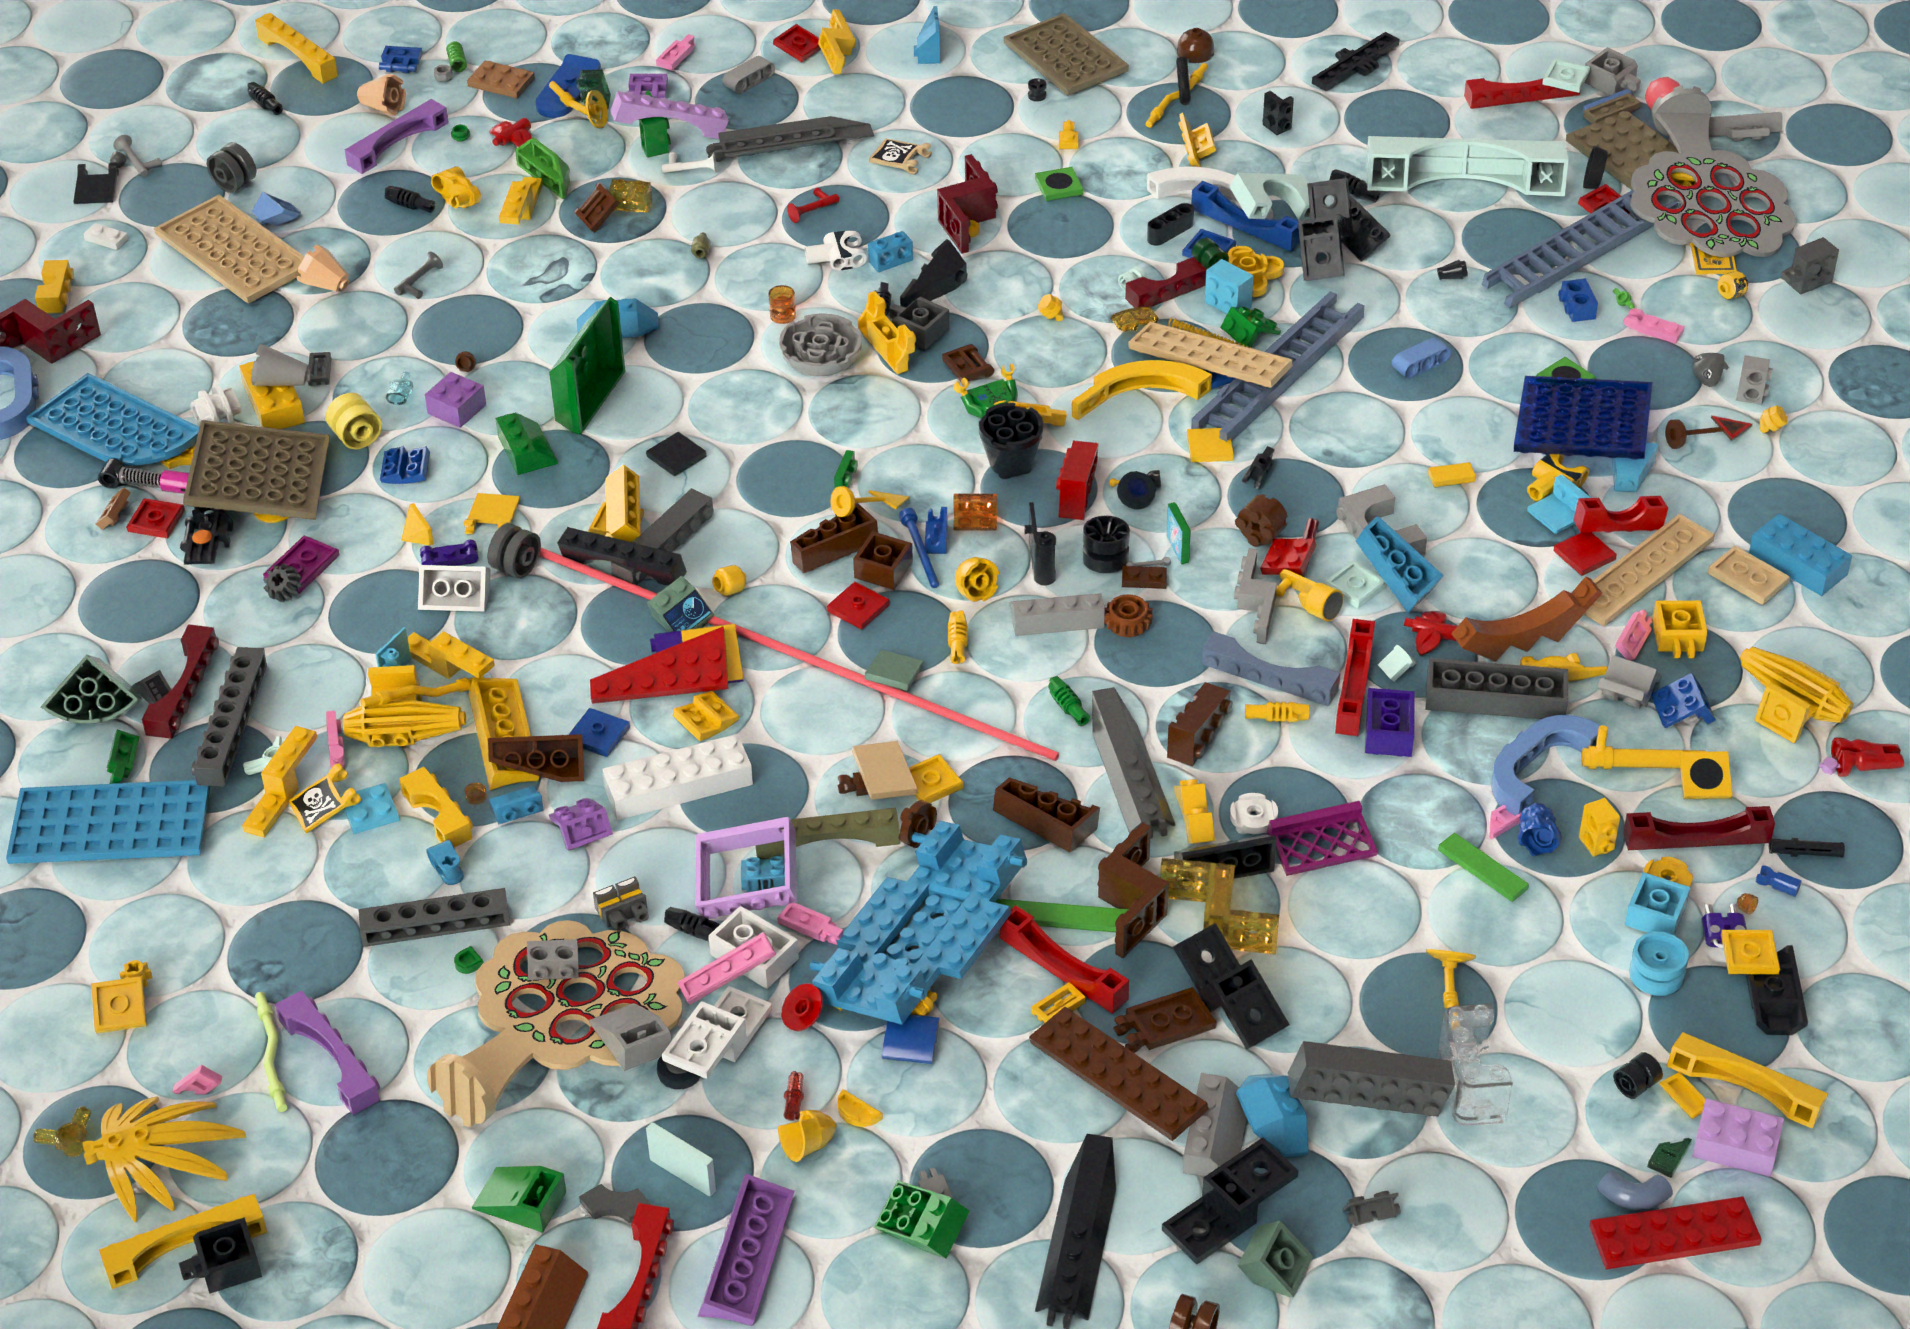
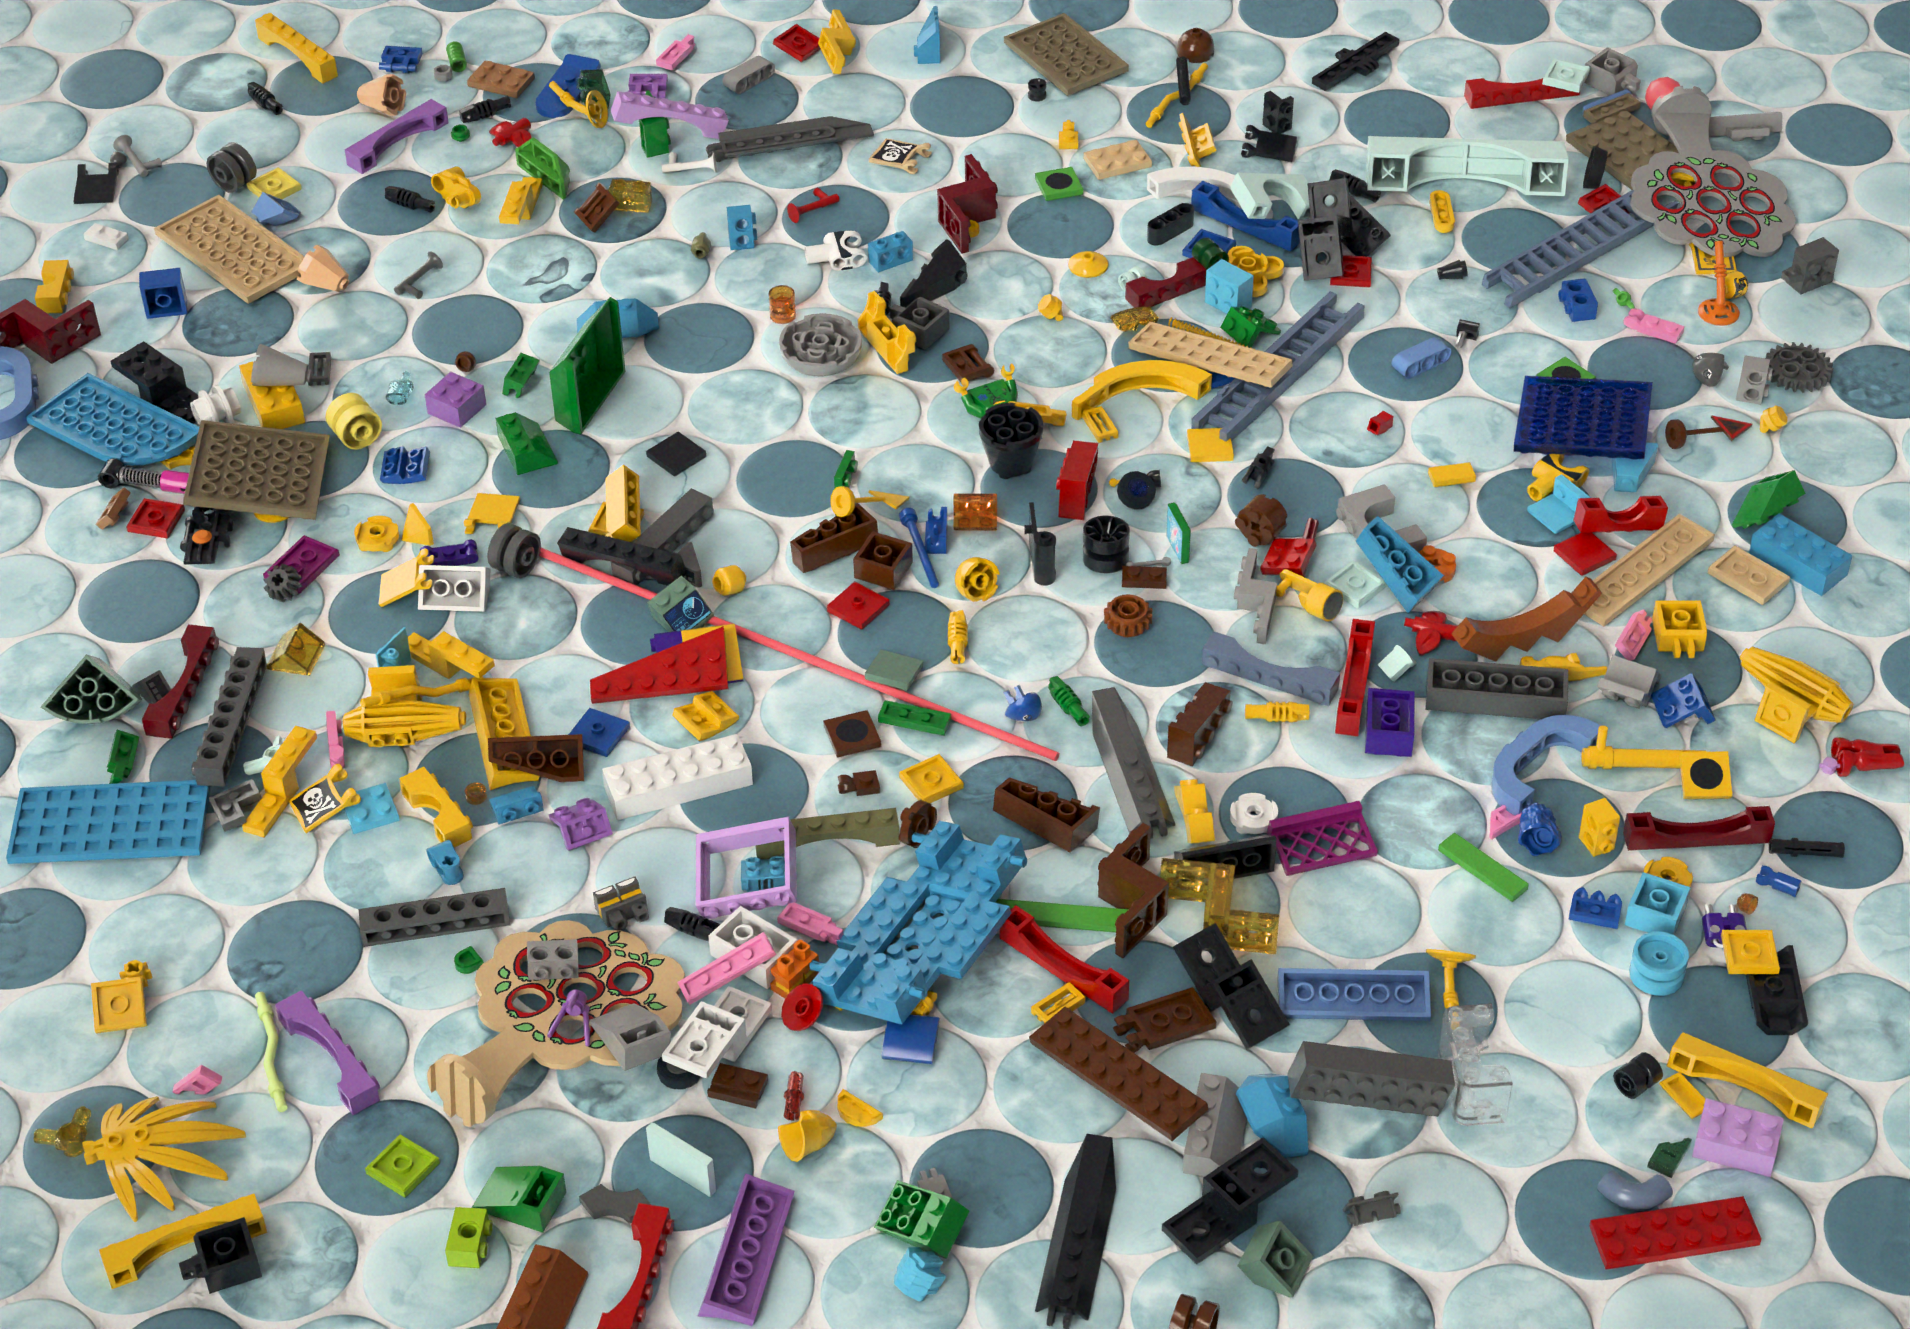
(158, 379): none -> black bracket
(163, 293): none -> blue brick
(229, 804): none -> dark grey plate
(274, 183): none -> light yellow tile
(296, 651): none -> clear yellow slope
(384, 541): none -> yellow plate
(402, 1165): none -> lime tile
(404, 579): none -> yellow flag
(468, 1237): none -> lime brick
(484, 108): none -> black hinge
(519, 374): none -> green hinge
(574, 1006): none -> medium lavender plant
(691, 564): none -> dark grey slope
(737, 1085): none -> reddish brown plate
(740, 227): none -> dark azure brick
(793, 969): none -> orange hips
(852, 733): none -> reddish brown tile
(884, 770): tan tile -> none
(914, 717): none -> green plate
(919, 1273): none -> medium azure hair
(1023, 706): none -> blue piece
(1057, 614): light grey slope -> none
(1088, 264): none -> yellow dish
(1098, 425): none -> yellow tile
(1117, 159): none -> tan plate
(1269, 145): none -> black flag
(1354, 994): none -> medium blue arch
(1356, 270): none -> red tile
(1380, 423): none -> red piece
(1442, 211): none -> yellow plate
(1442, 559): none -> orange plate
(1466, 330): none -> black piece
(1595, 909): none -> blue plate
(1719, 304): none -> orange dish
(1769, 498): none -> green slope
(1799, 367): none -> dark grey gear

